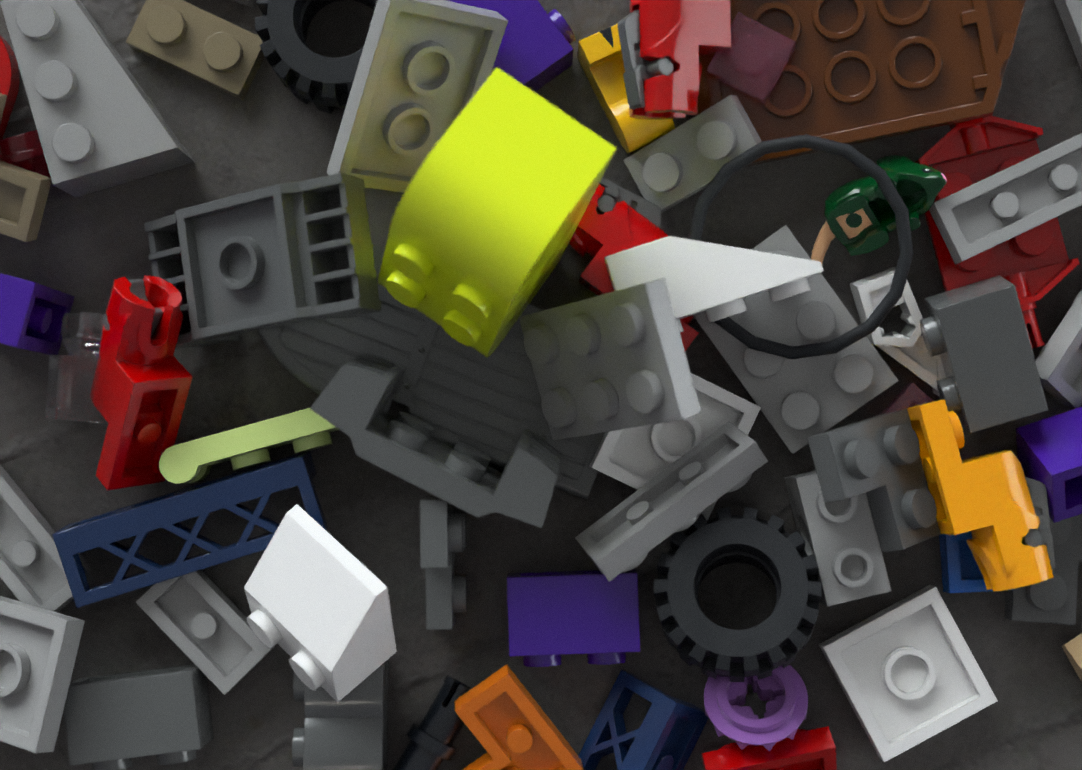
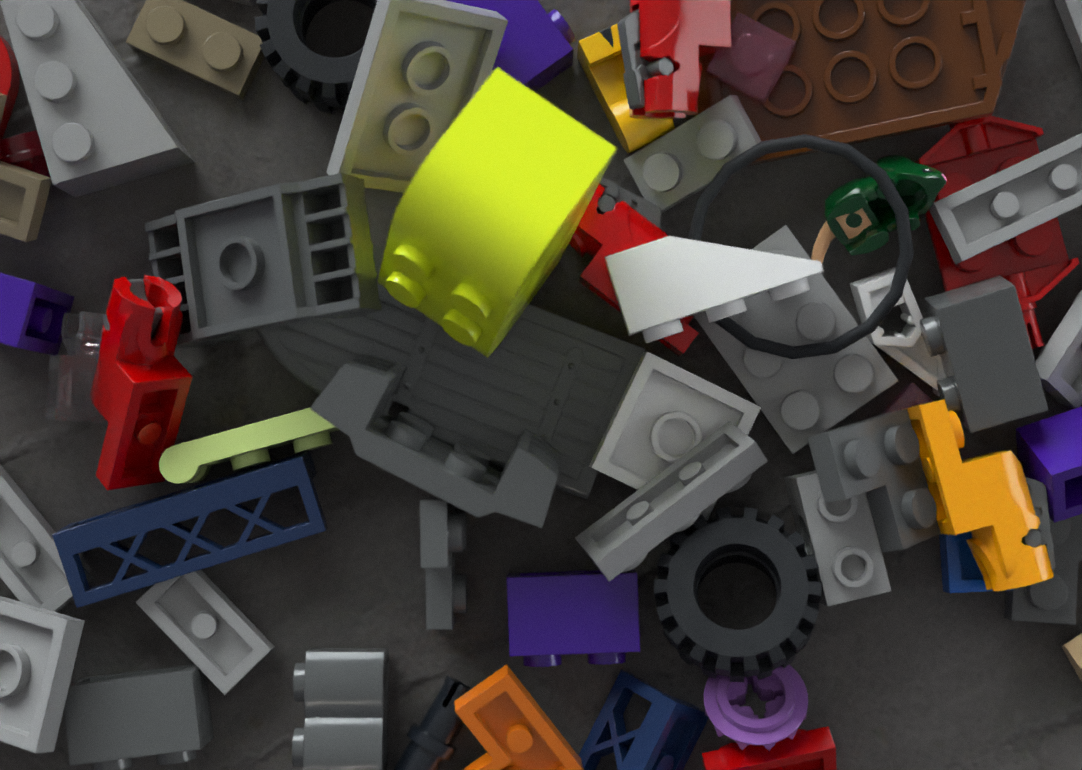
(320, 607): white slope -> none
(610, 362): light grey plate -> none
(908, 672): white plate -> none

